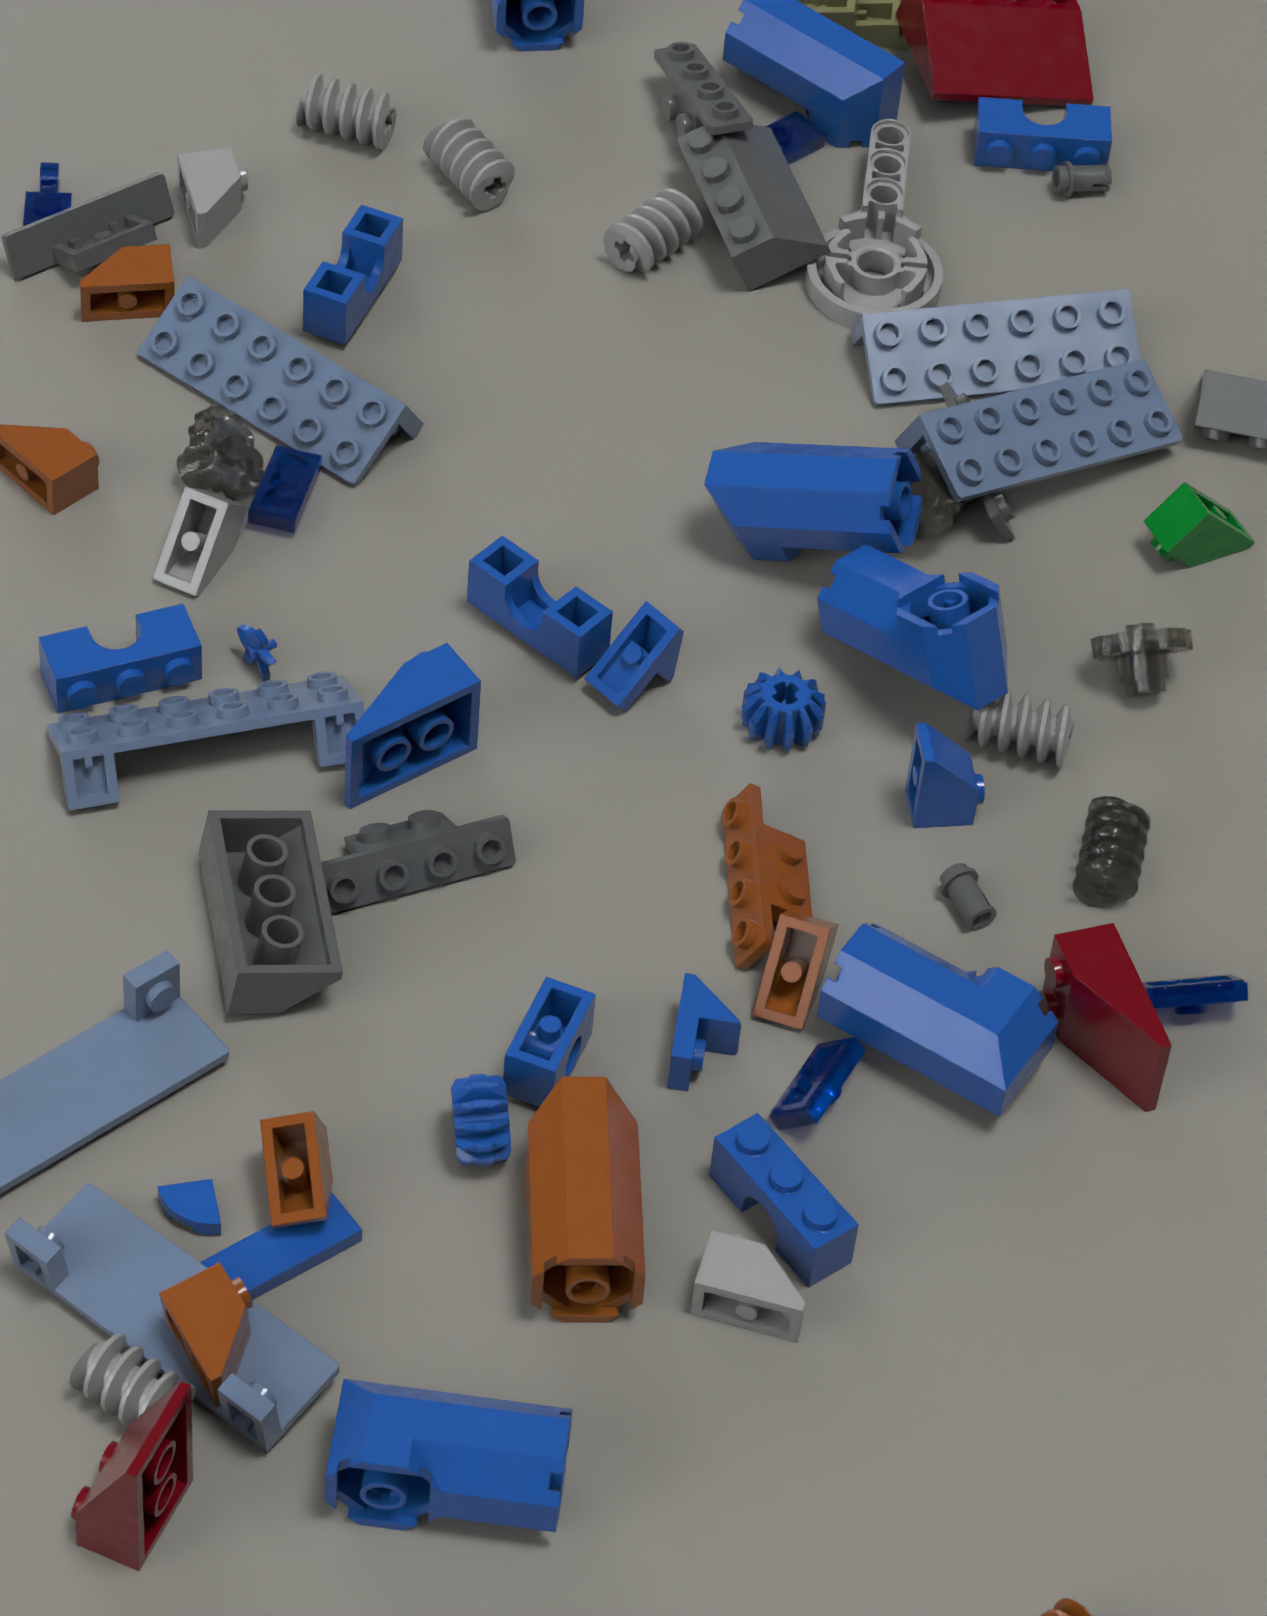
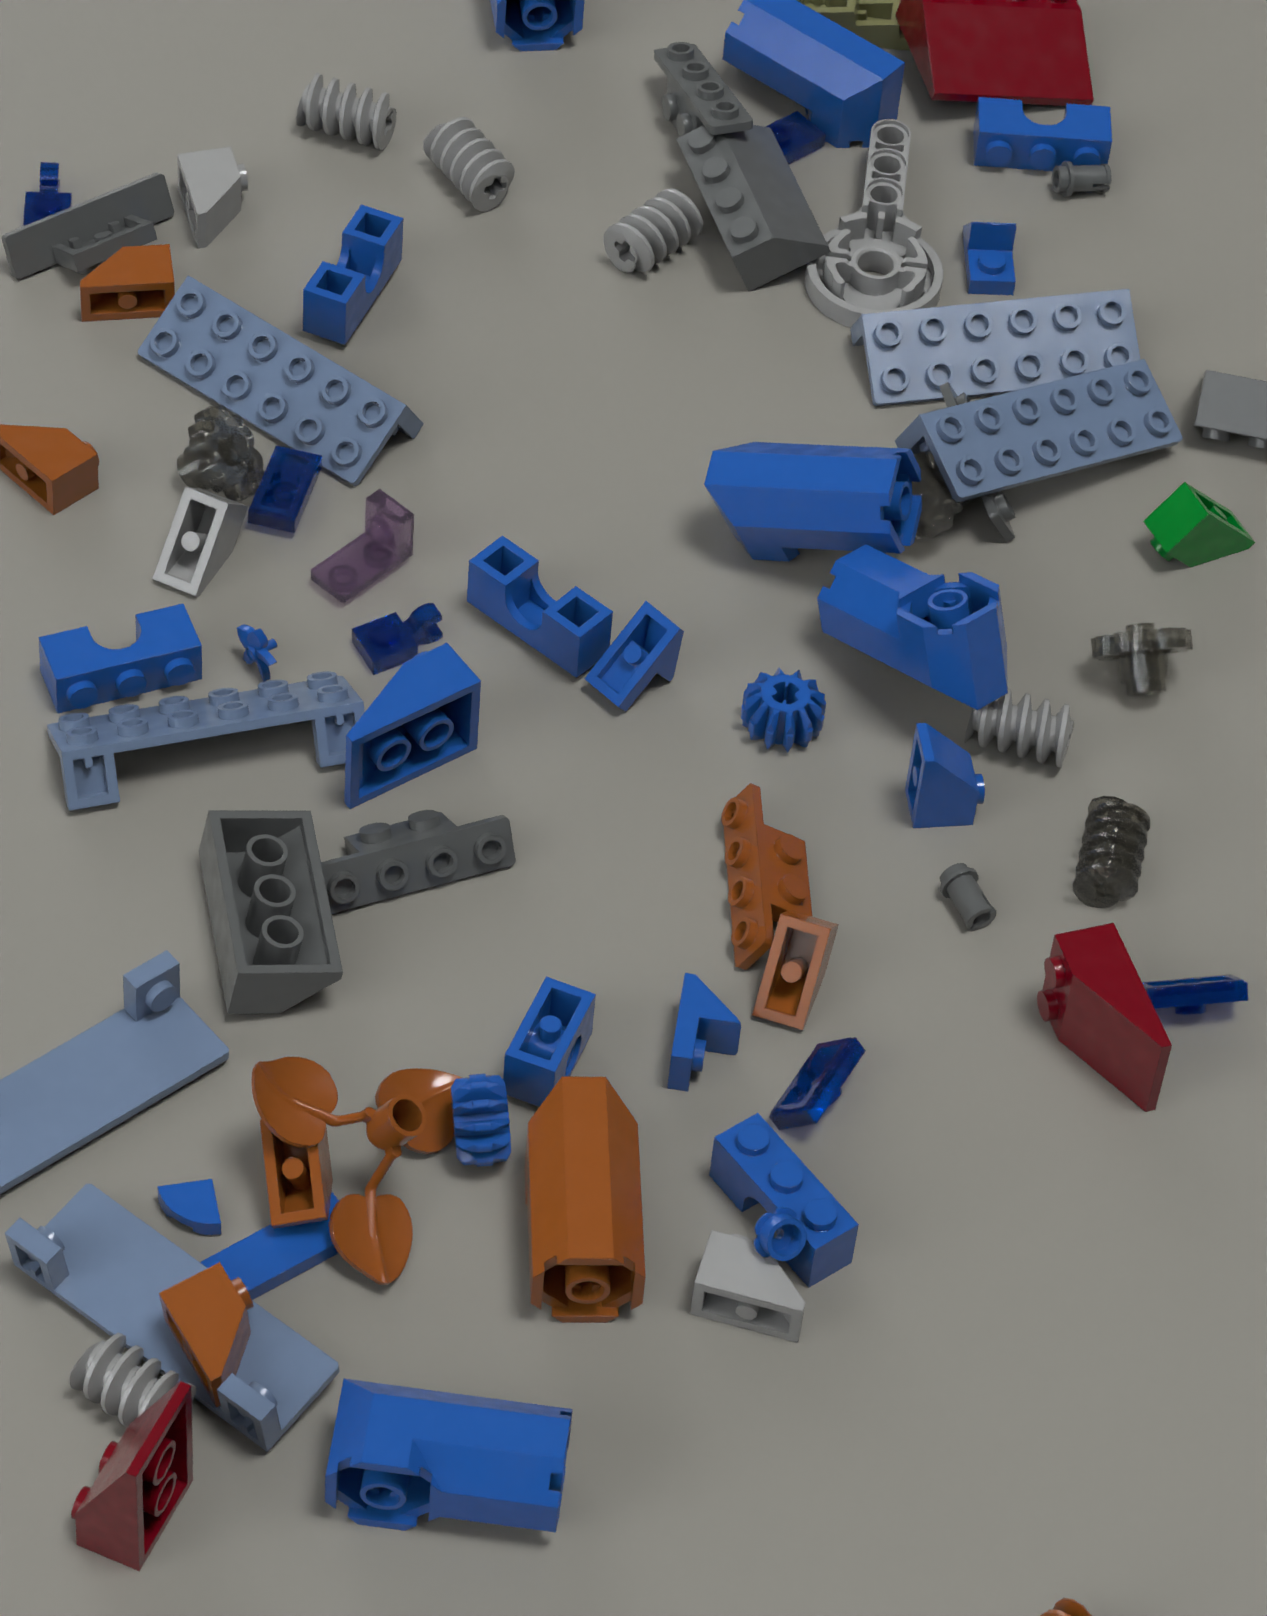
(372, 554): none -> clear purple bracket
(391, 642): none -> clear blue plate
(412, 1112): none -> dark orange plant
(789, 1240): none -> blue plate
(946, 1023): blue brick -> none
(989, 257): none -> blue slope

